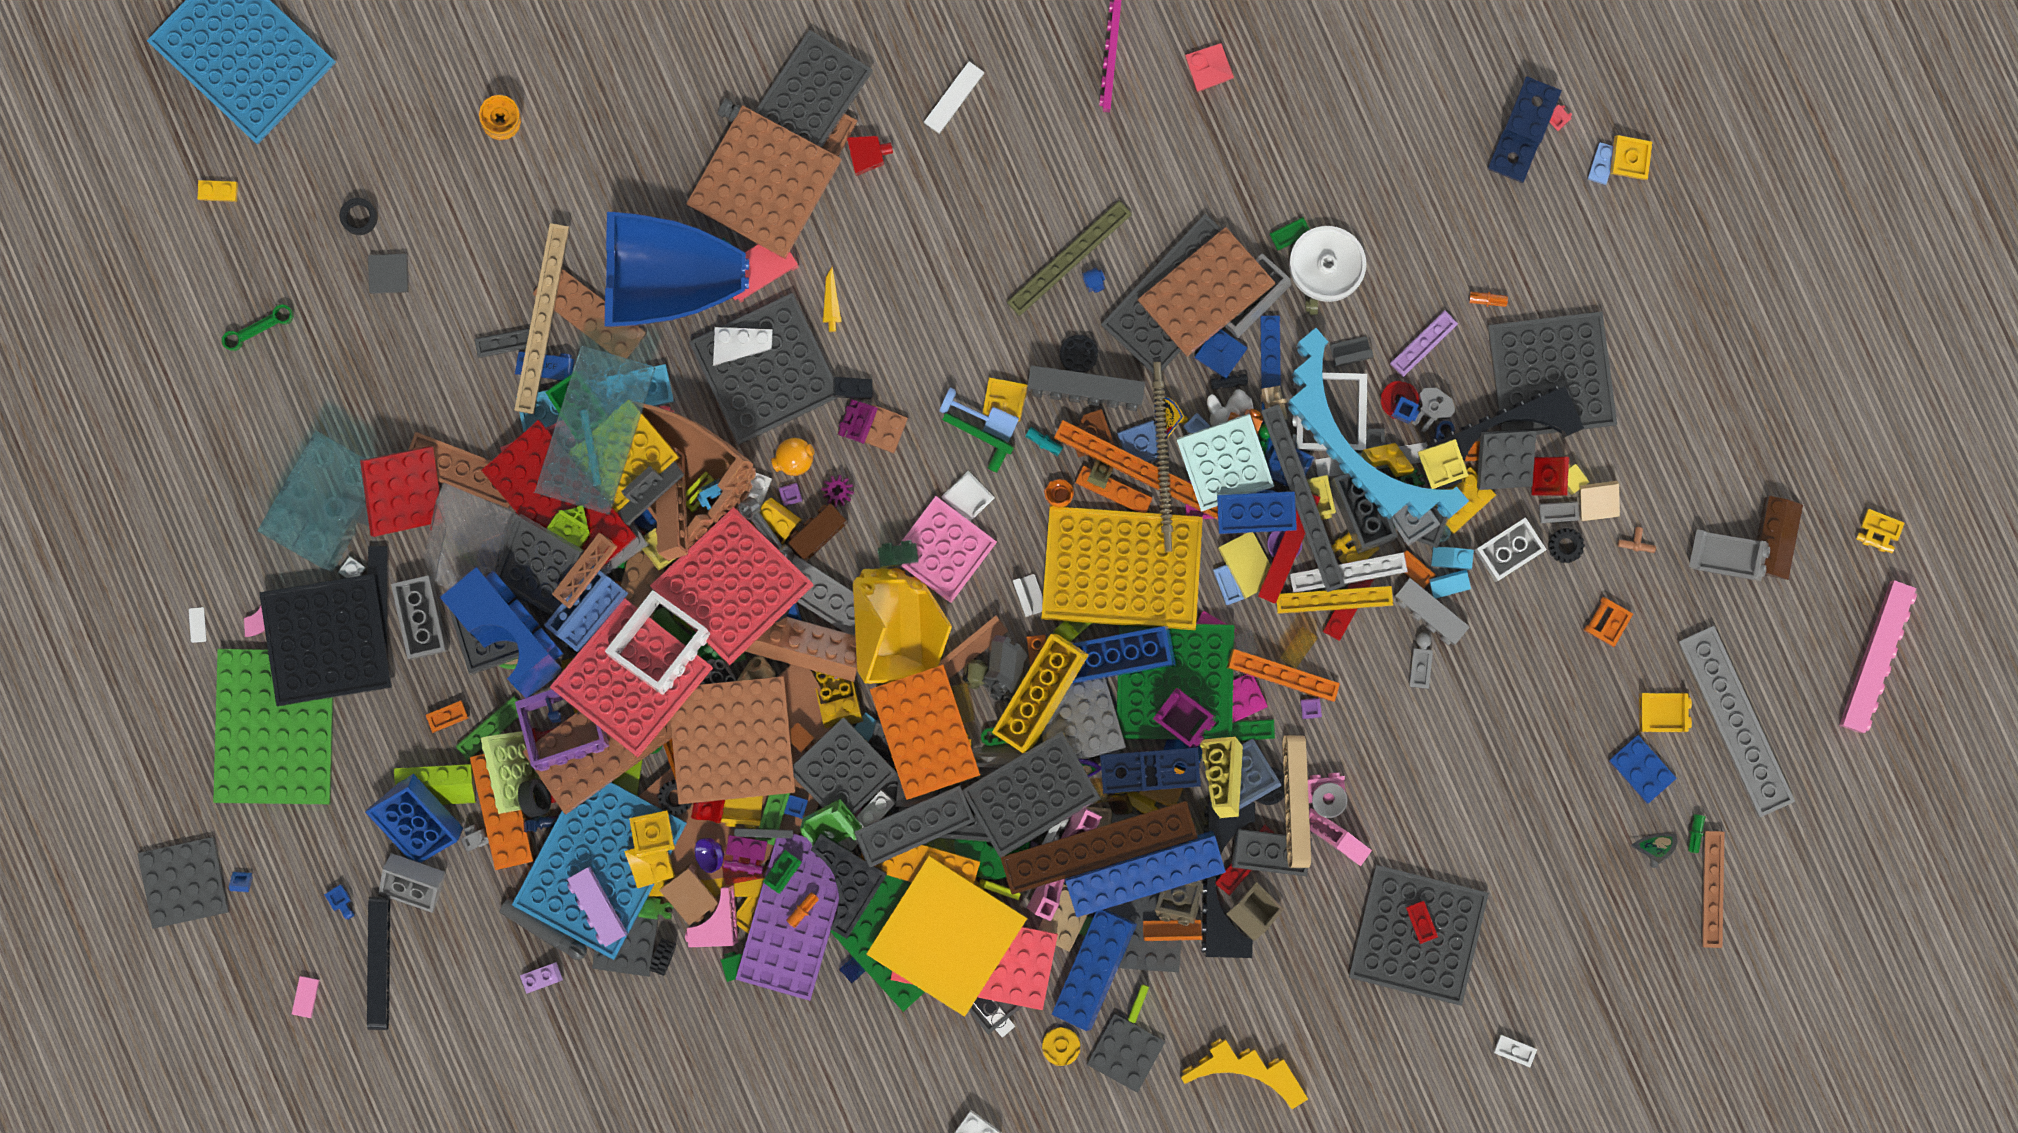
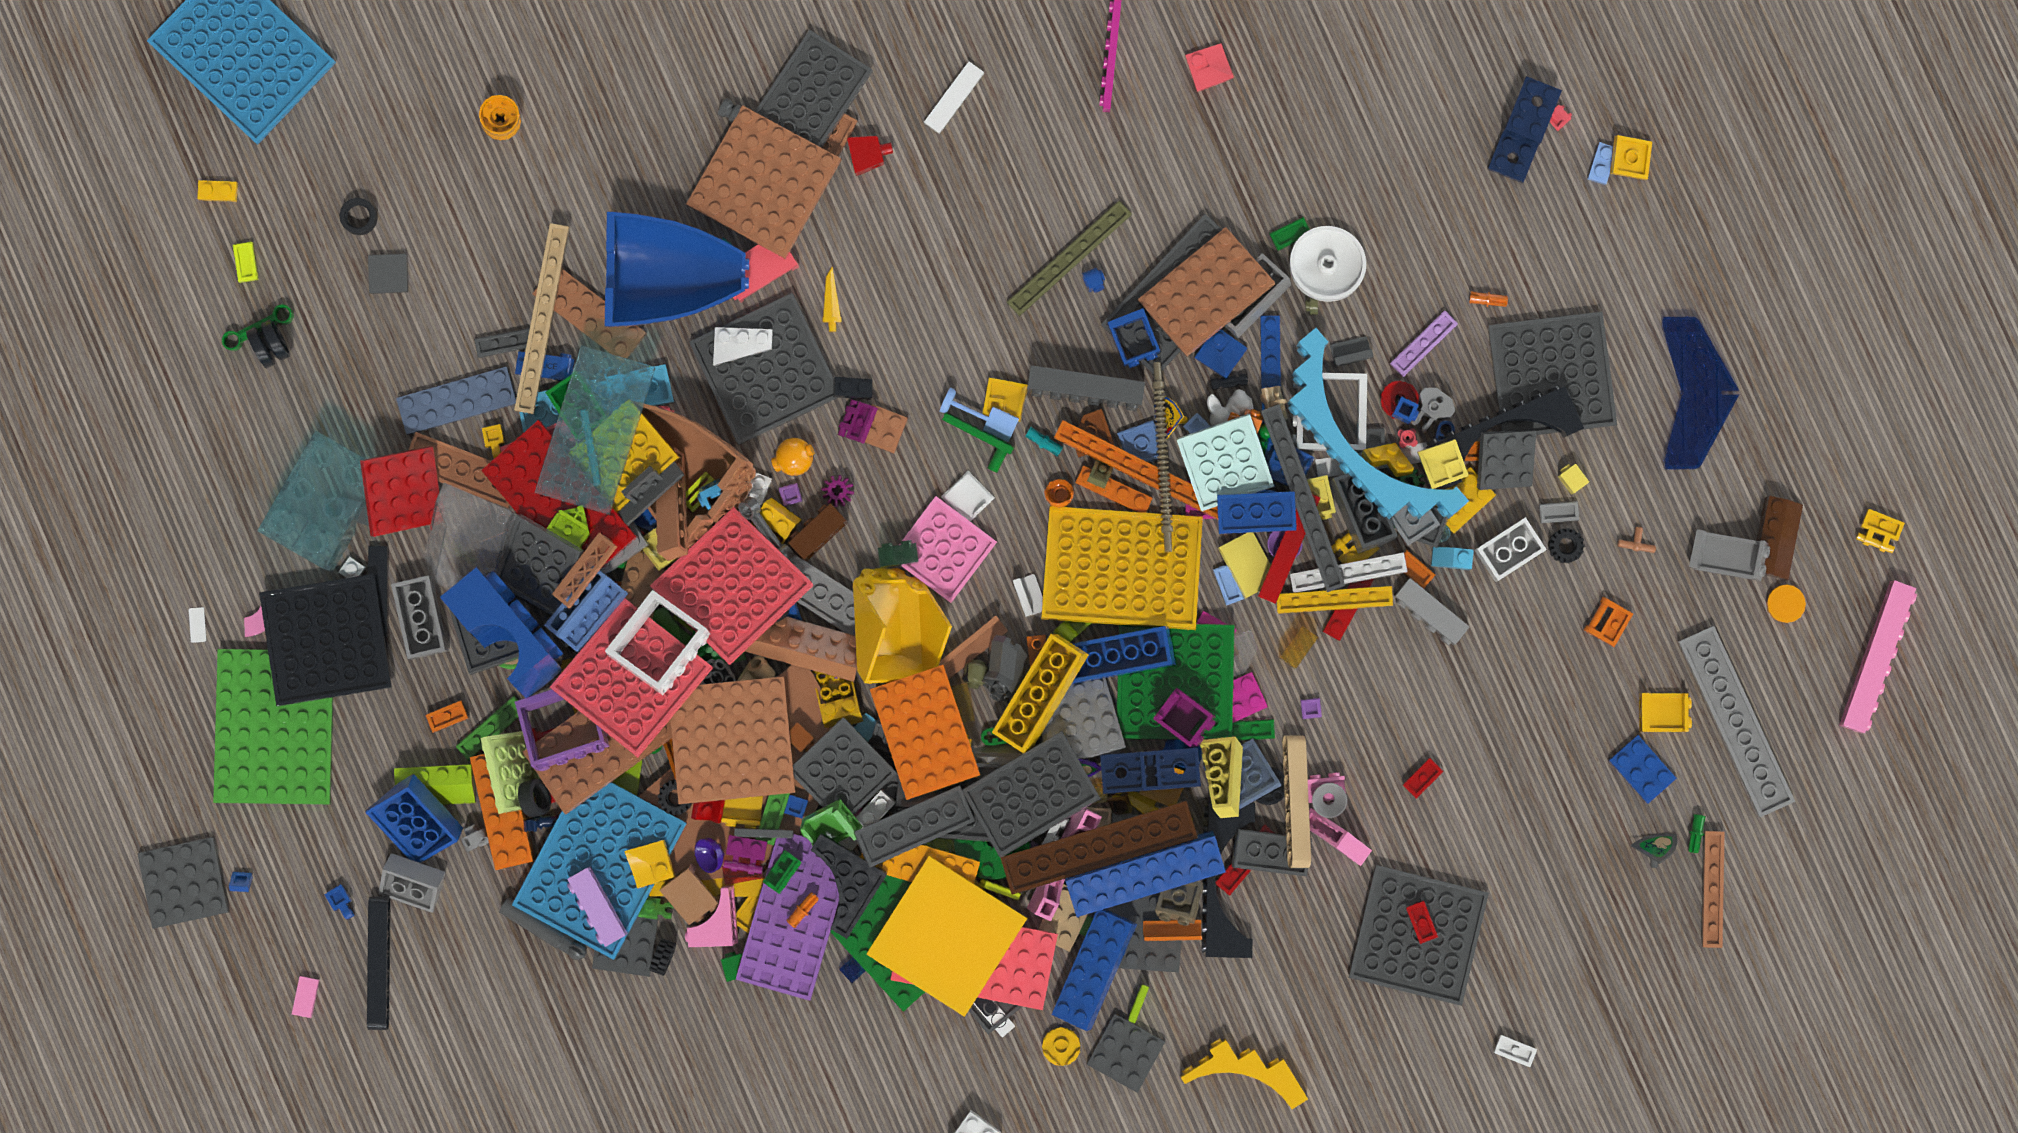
(245, 262): none -> neon yellow tile
(268, 343): none -> black wheel
(456, 400): none -> sand blue plate
(493, 438): none -> yellow plate
(541, 977): lavender plate -> none
(554, 716): dark blue hand -> none
(652, 833): yellow plate -> none
(1078, 353): black tile -> none
(1128, 319): none -> blue window
(1255, 911): dark tan piece -> none
(1283, 675): orange plate -> none
(1412, 438): none -> coral plate
(1421, 662): light grey plate -> none
(1422, 778): none -> red plate
(1449, 584): medium azure tile -> none
(1550, 476): red tile -> none
(1599, 501): tan tile -> none
(1701, 381): none -> clear blue wing
(1786, 603): none -> light orange tile

